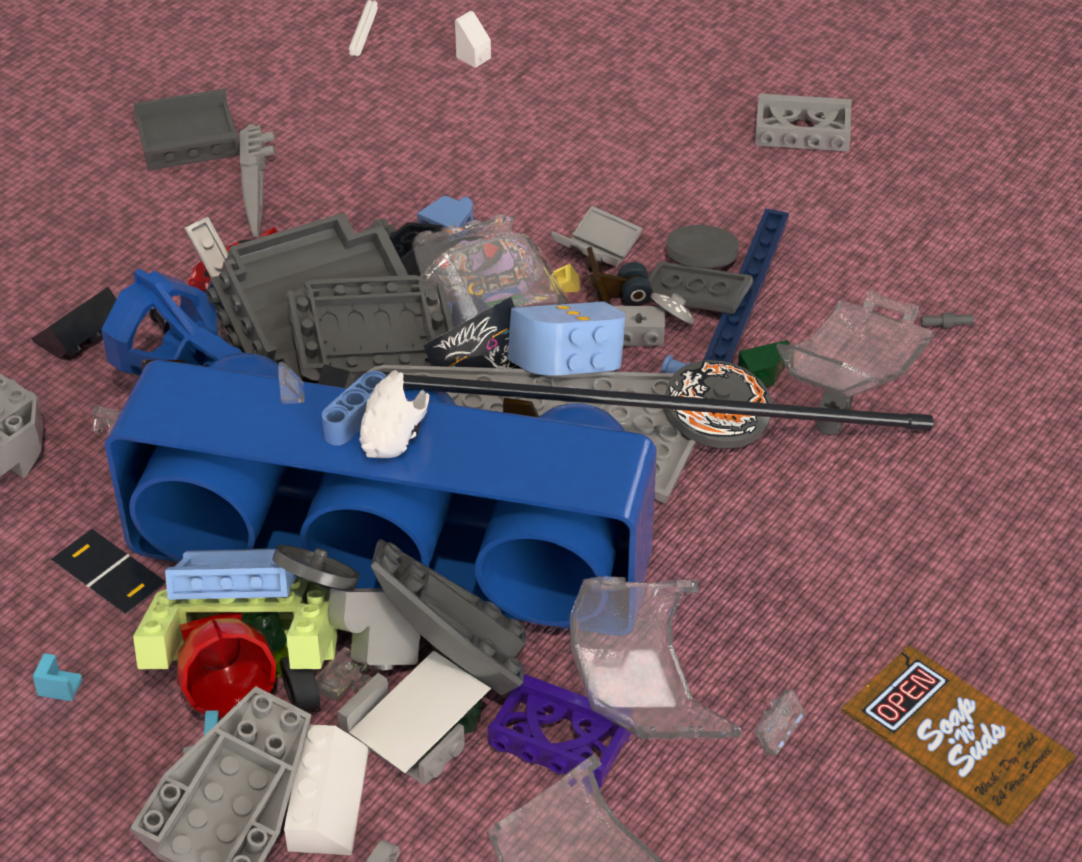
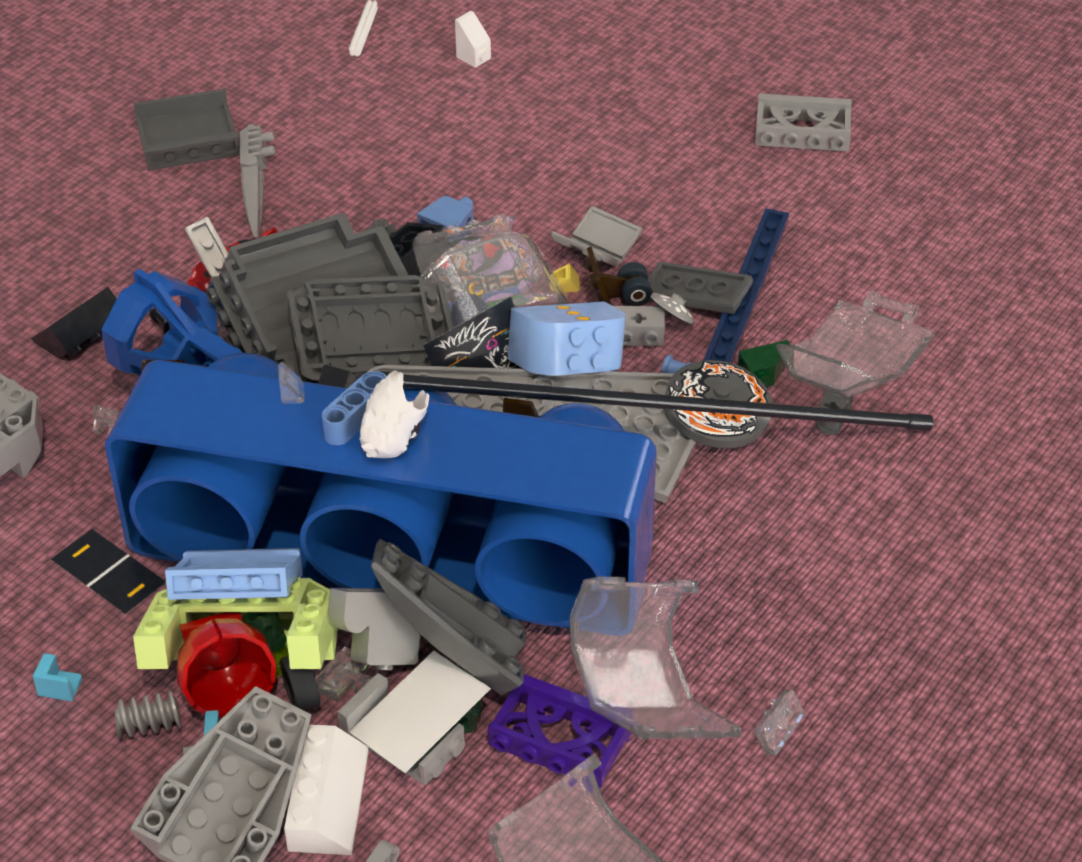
(147, 714): none -> light grey piece
(316, 566): dark grey piece -> none
(702, 246): dark grey piece -> none
(947, 320): dark grey bar -> none
(959, 735): clear yellow piece -> none

